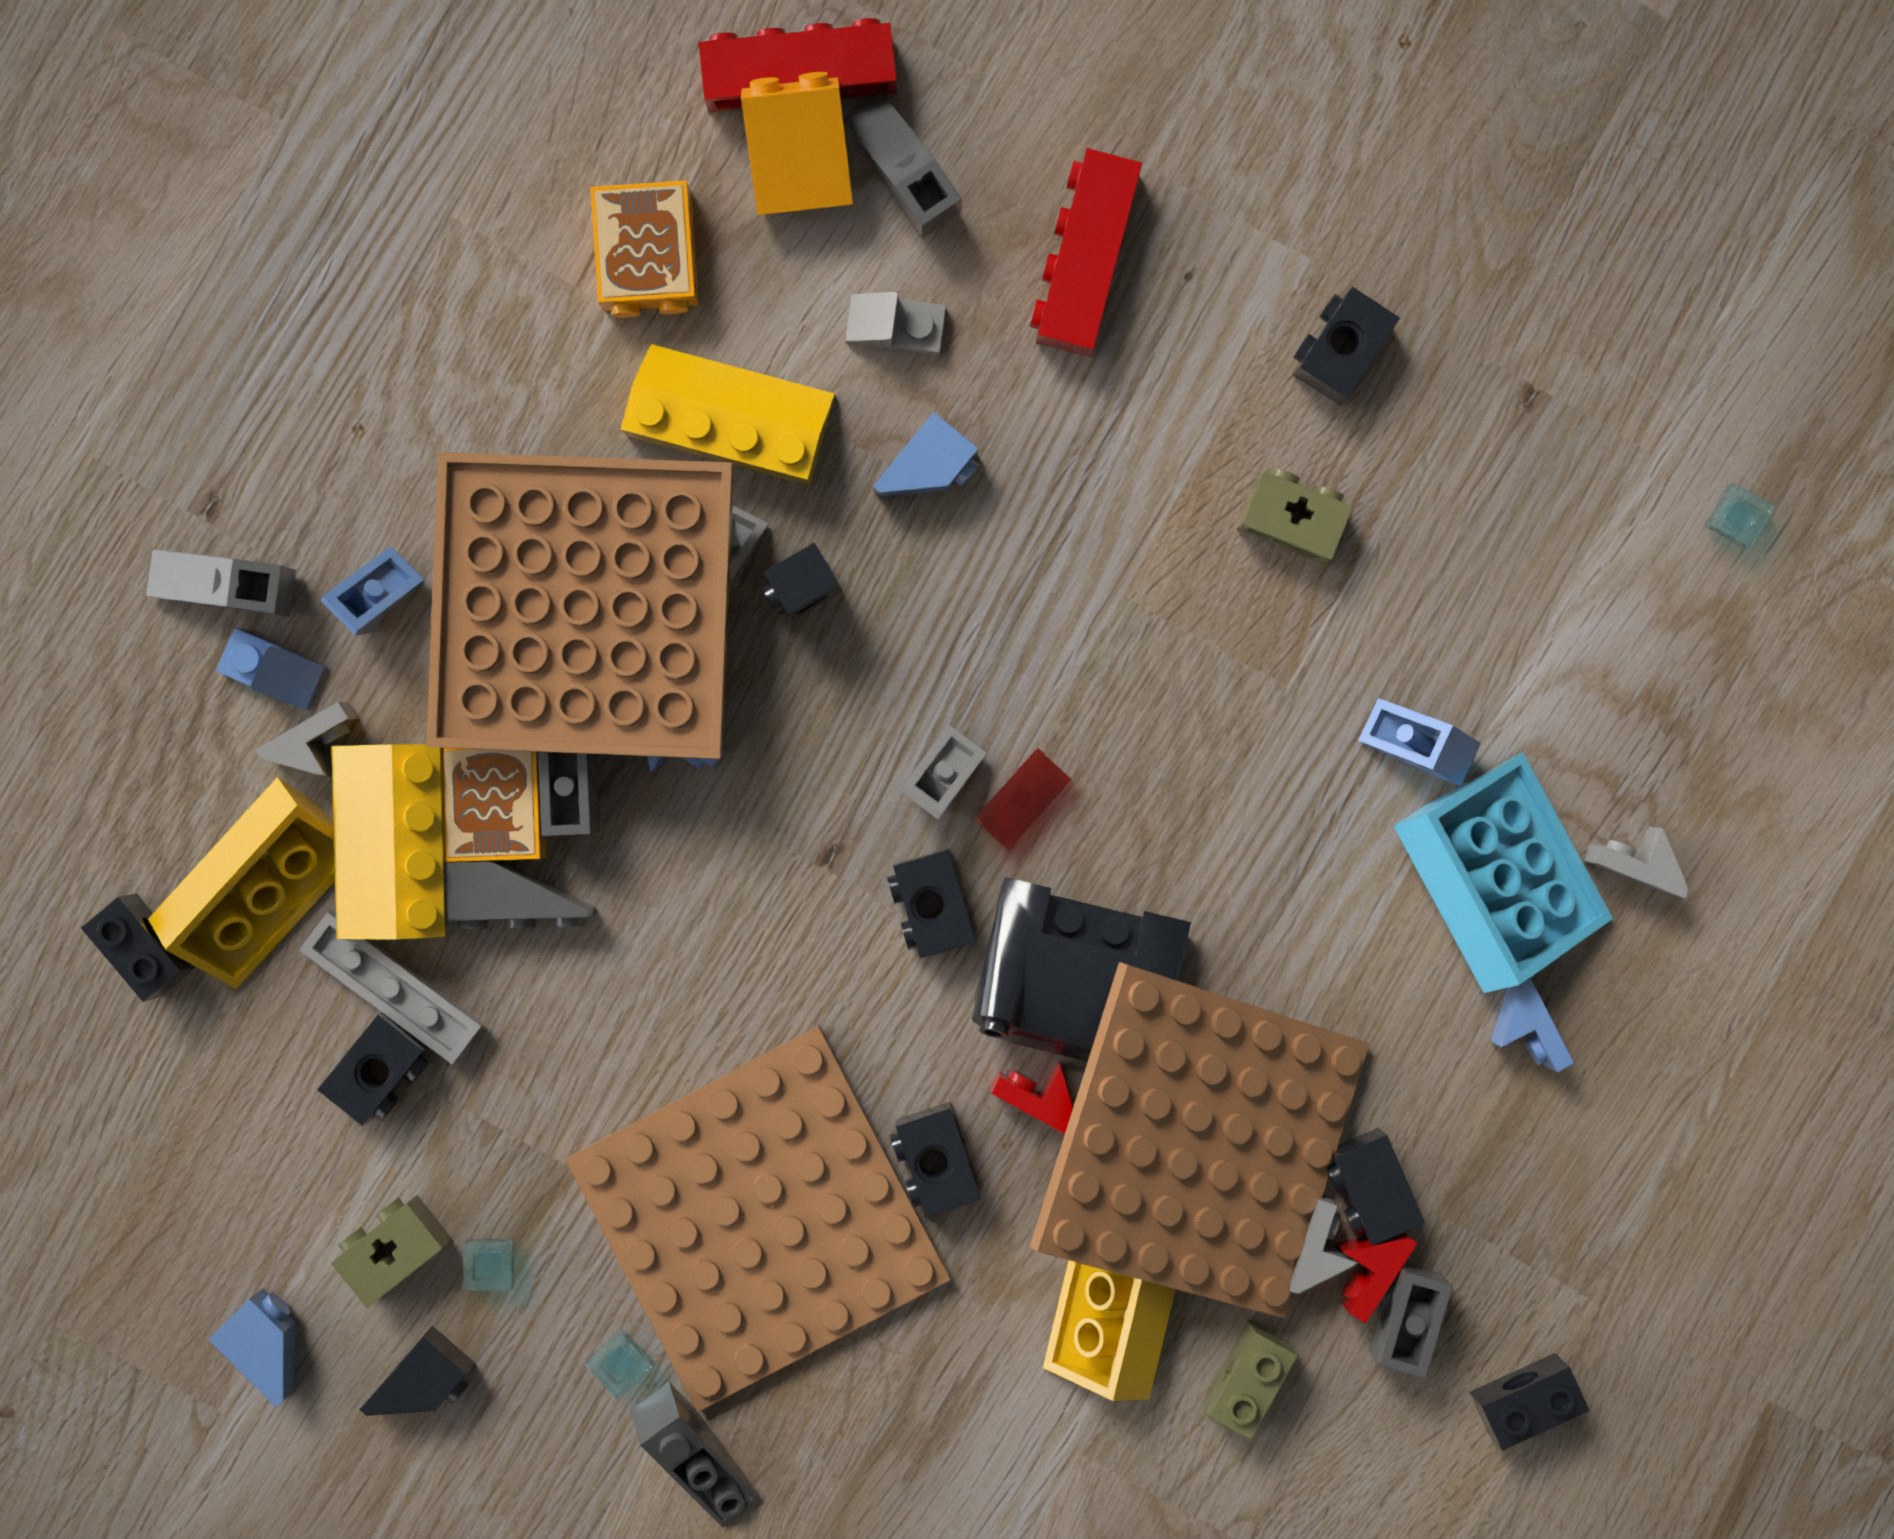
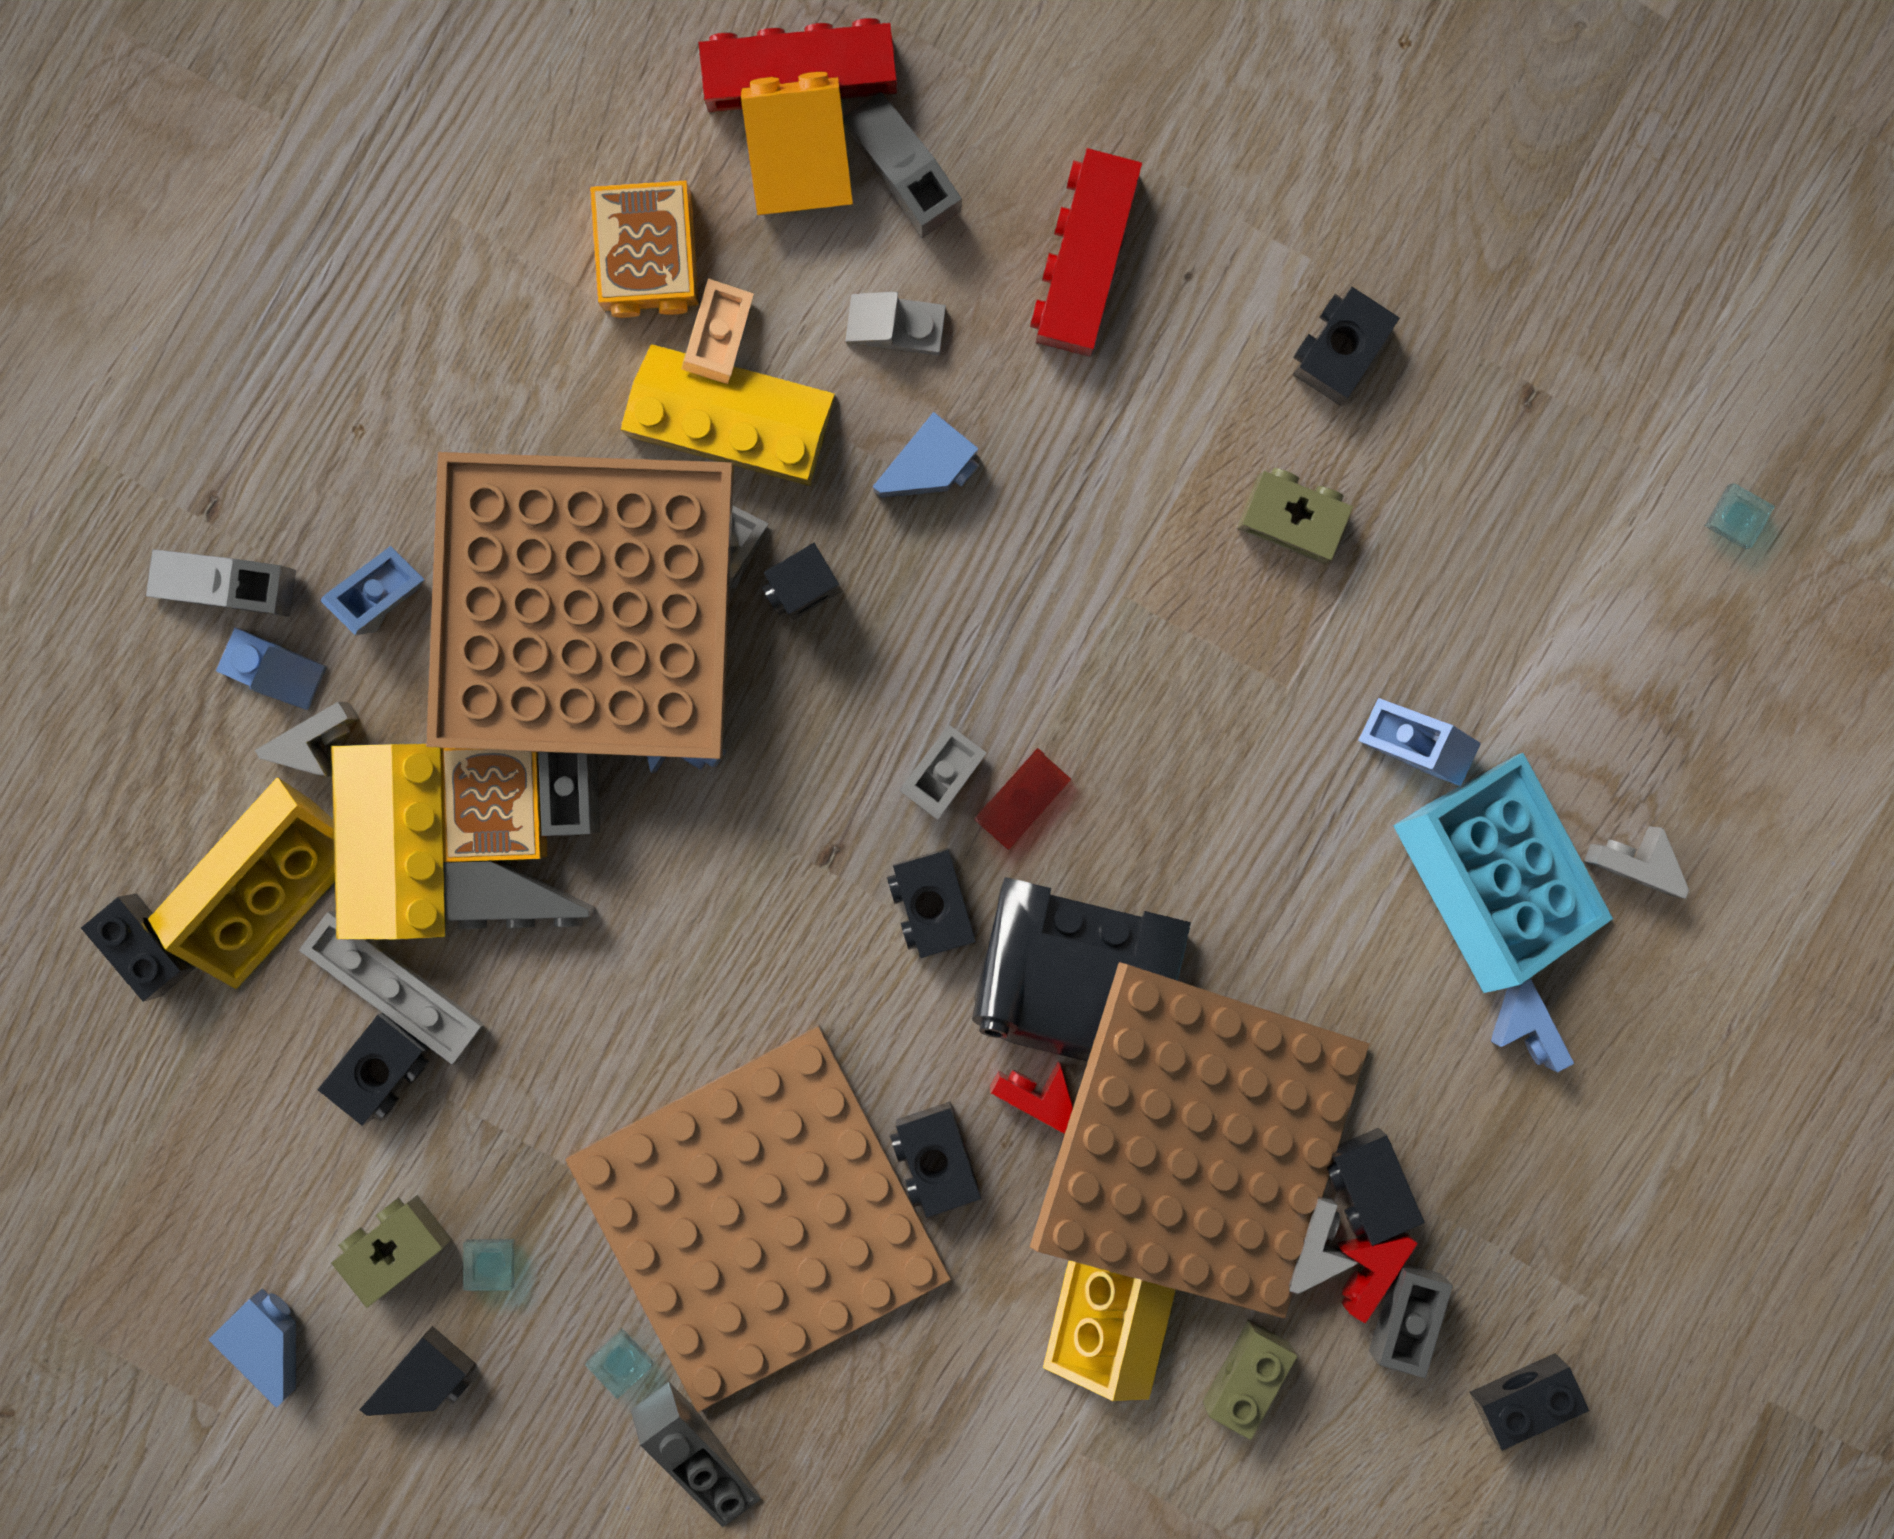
(717, 331): none -> light nougat plate

